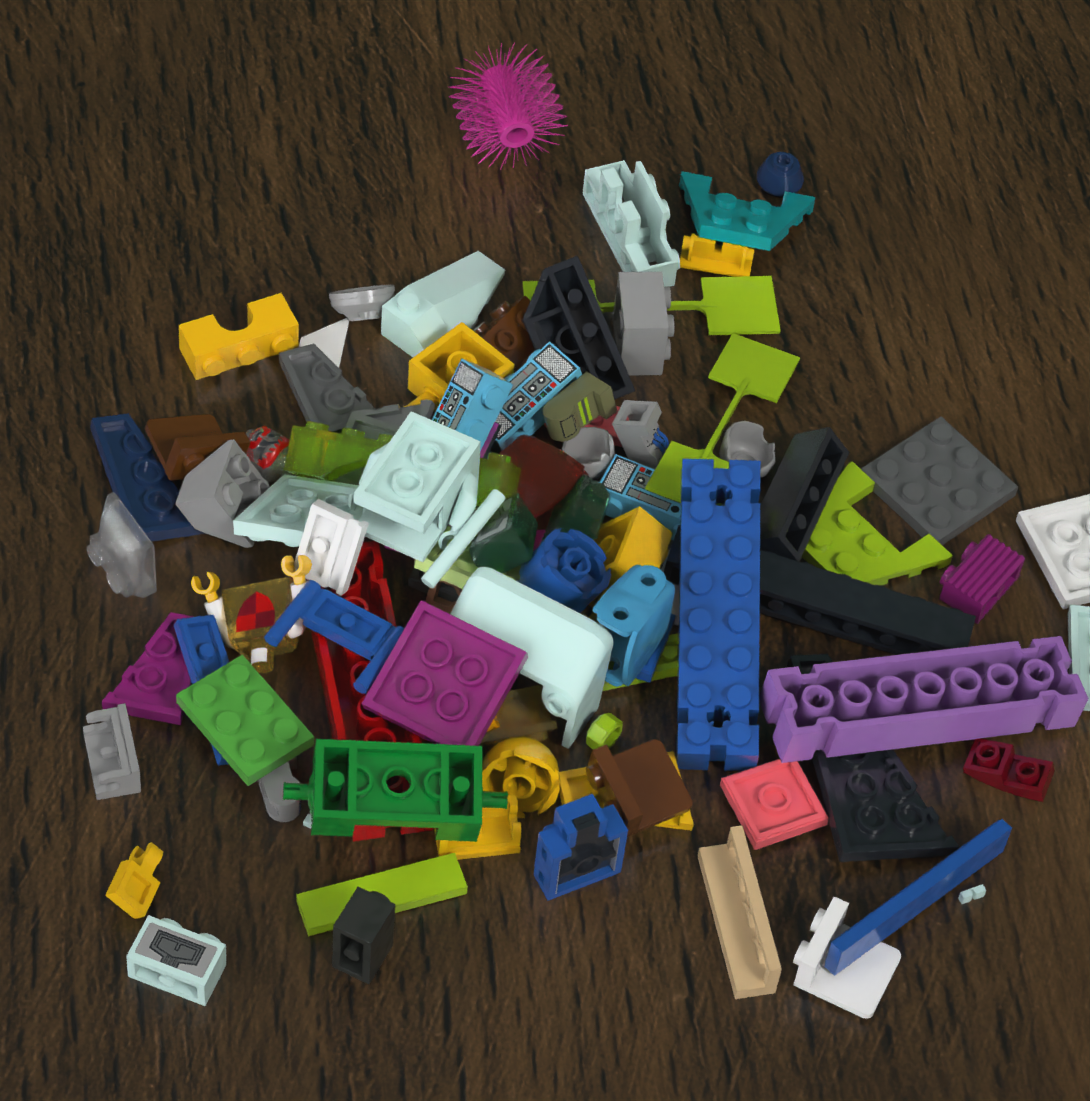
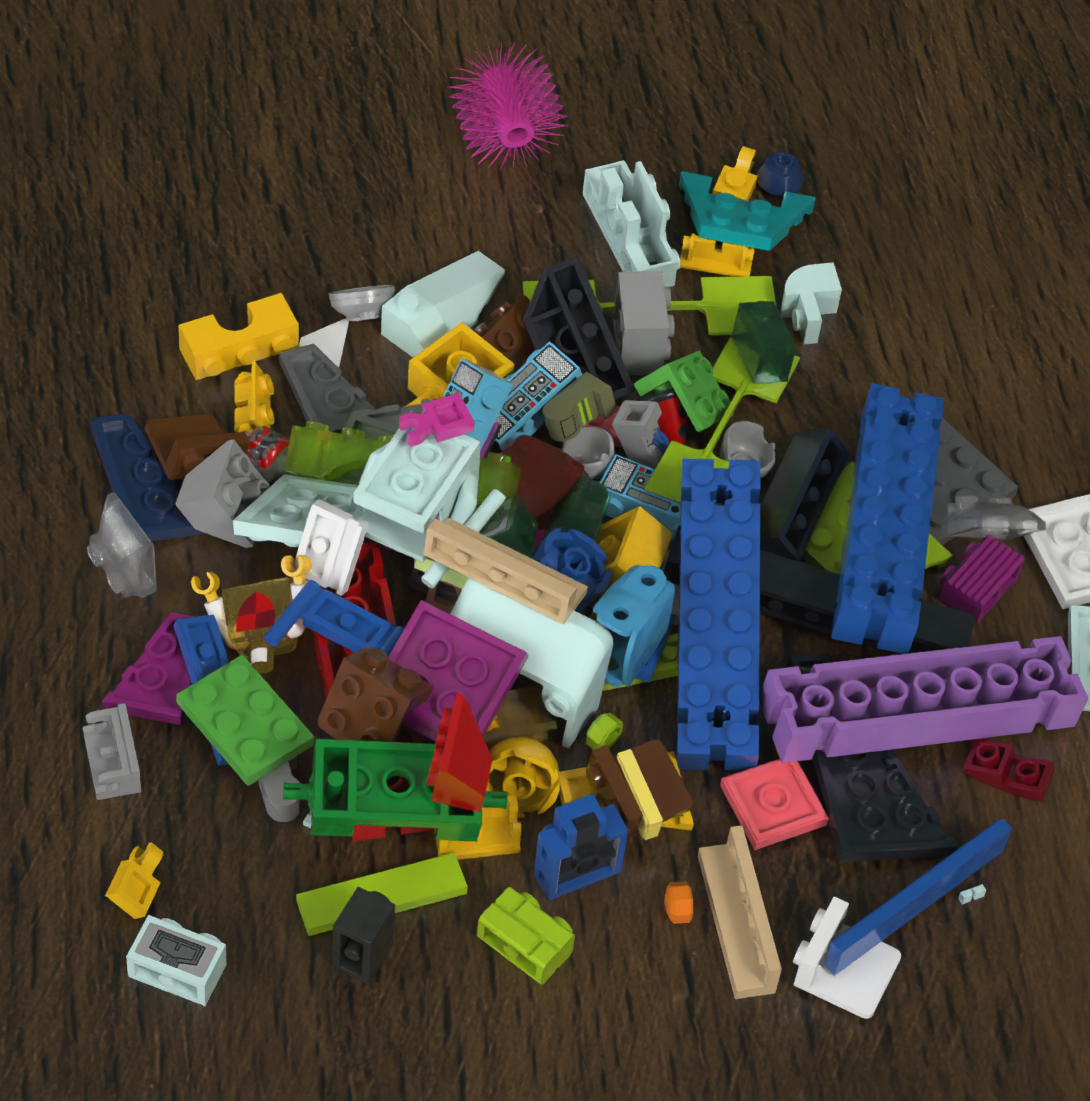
(255, 392): none -> yellow hinge
(371, 697): none -> reddish brown bracket
(441, 418): none -> dark pink plate
(459, 759): none -> red slope
(503, 569): none -> tan fence
(526, 934): none -> lime brick
(651, 818): none -> light yellow tile
(673, 416): none -> red hat
(679, 902): none -> orange tile
(694, 386): none -> bright green bracket
(738, 180): none -> yellow plate
(763, 342): none -> clear green brick
(809, 294): none -> light aqua brick
(888, 519): none -> blue brick
(999, 518): none -> clear slope

